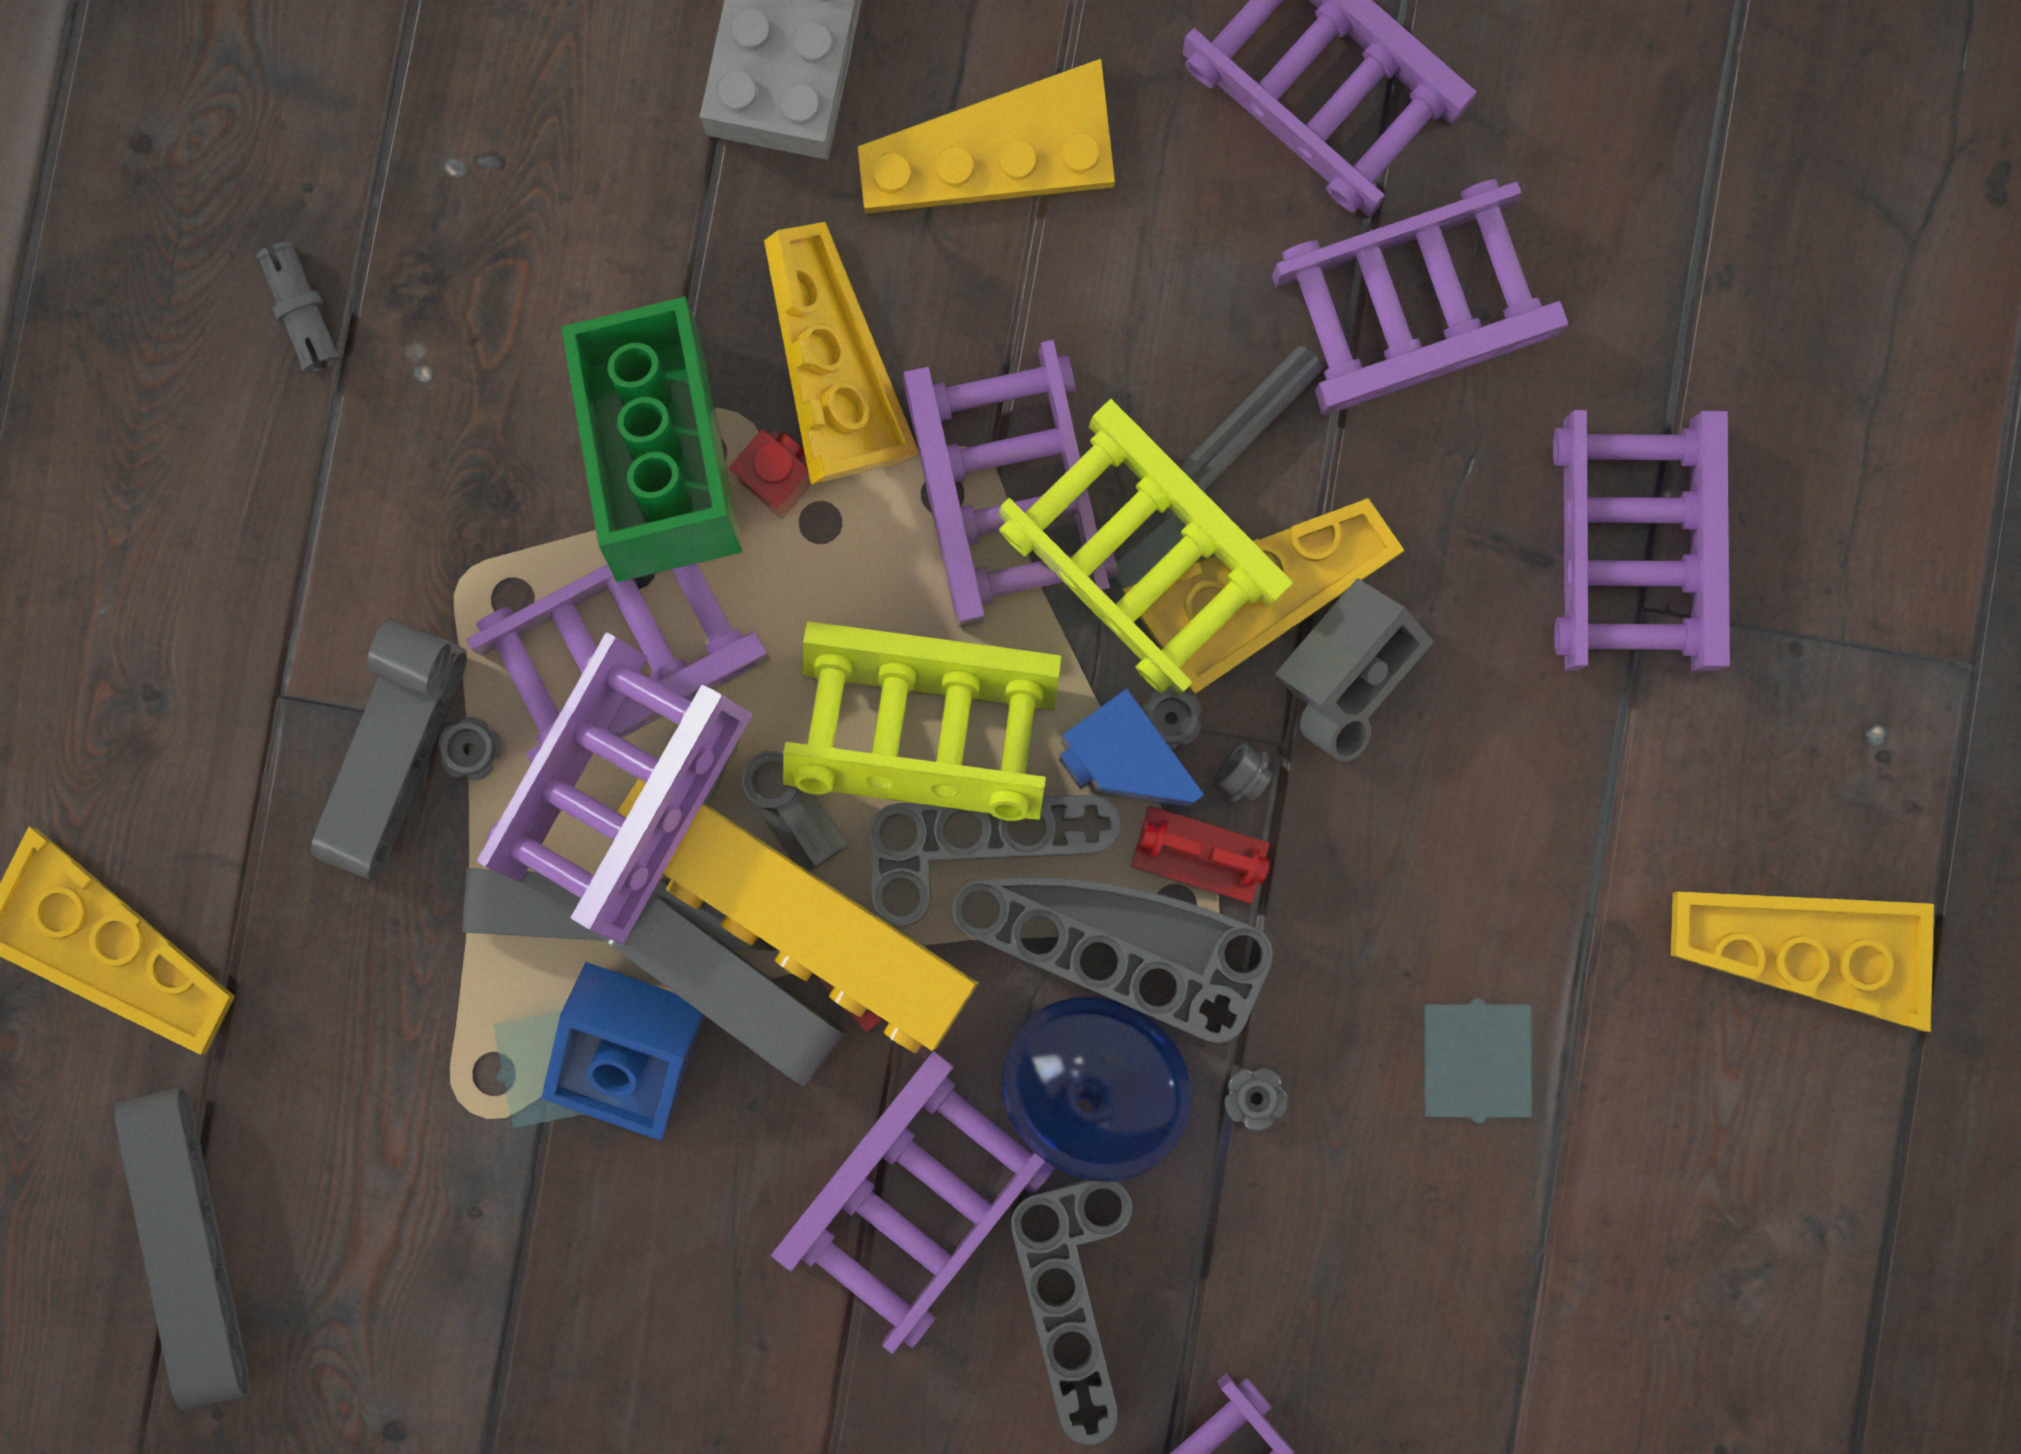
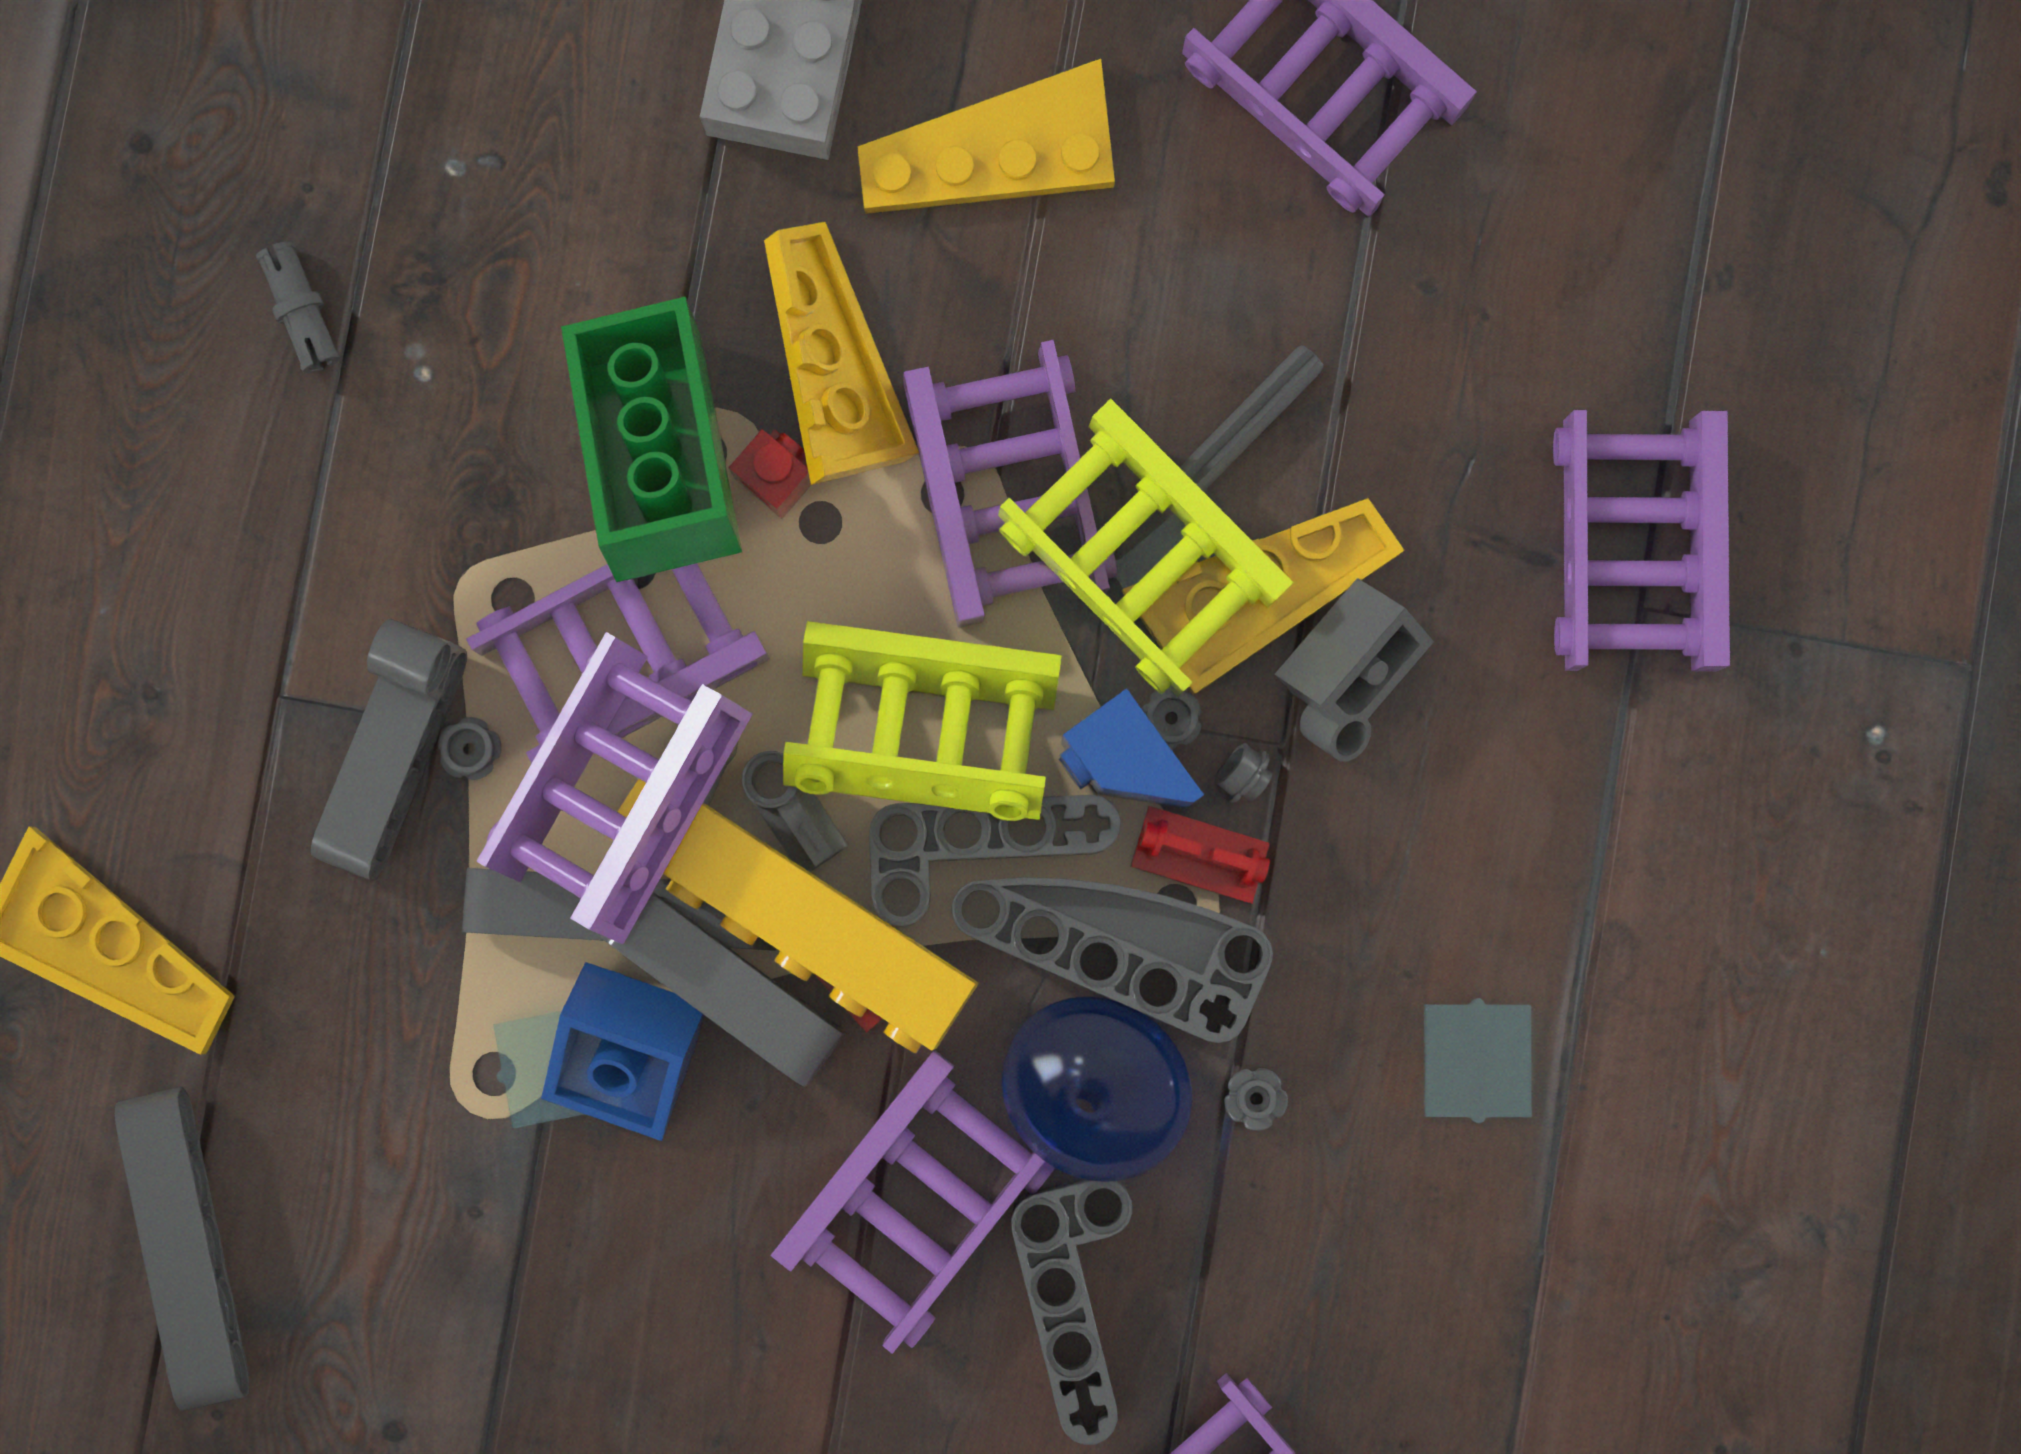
(1406, 359): medium lavender fence -> none
(1830, 950): yellow wing -> none

